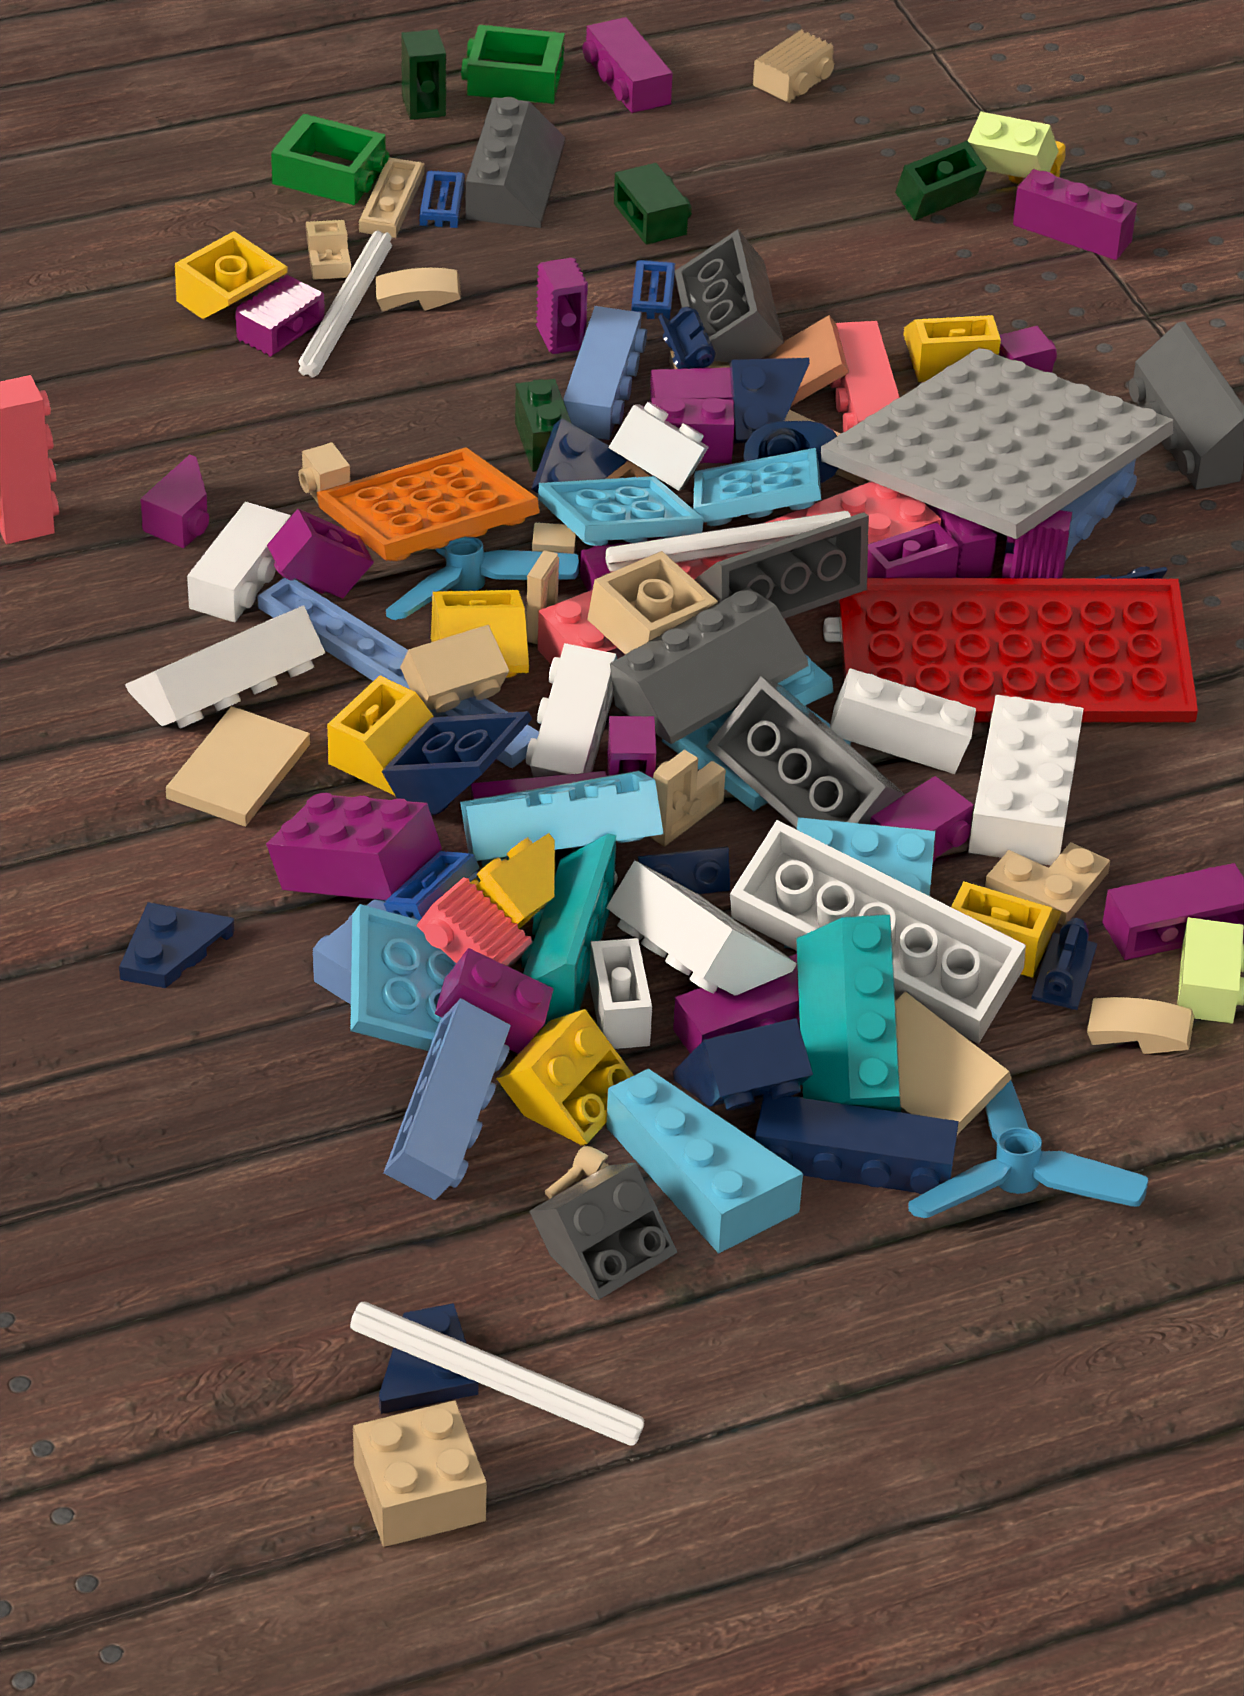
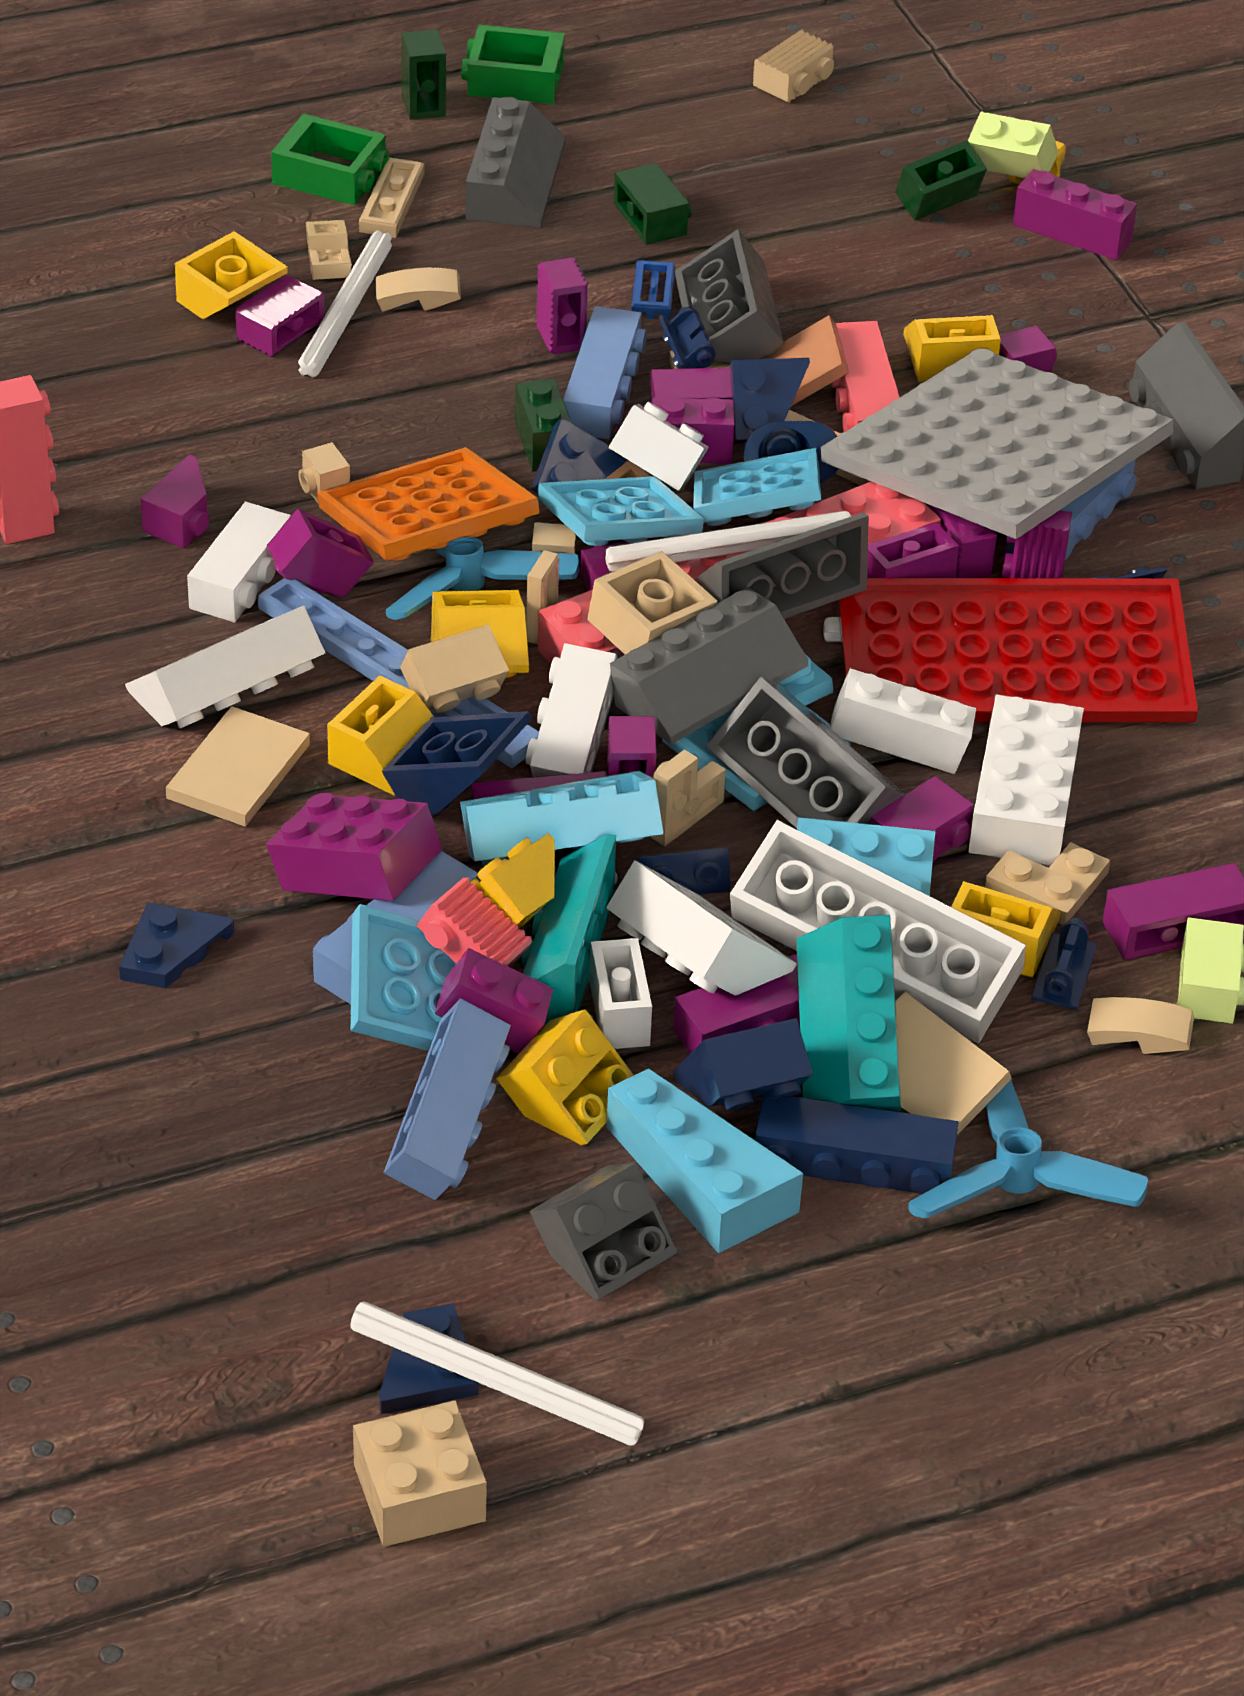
(431, 883): blue tile -> none
(441, 214): blue tile -> none
(585, 1163): tan hand -> none
(628, 65): magenta brick -> none

